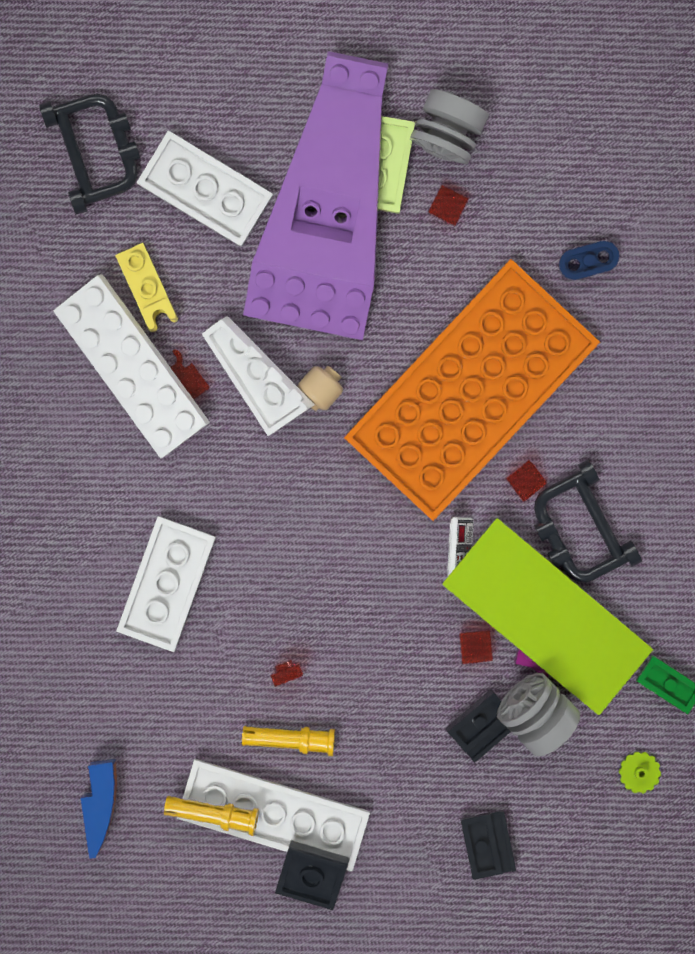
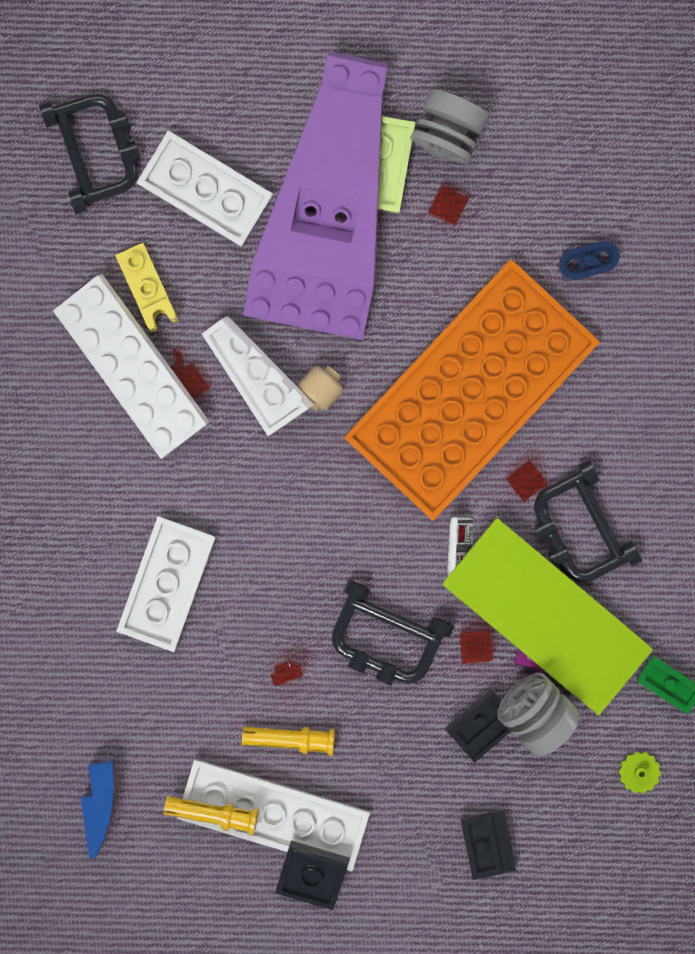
(360, 660): none -> black bar

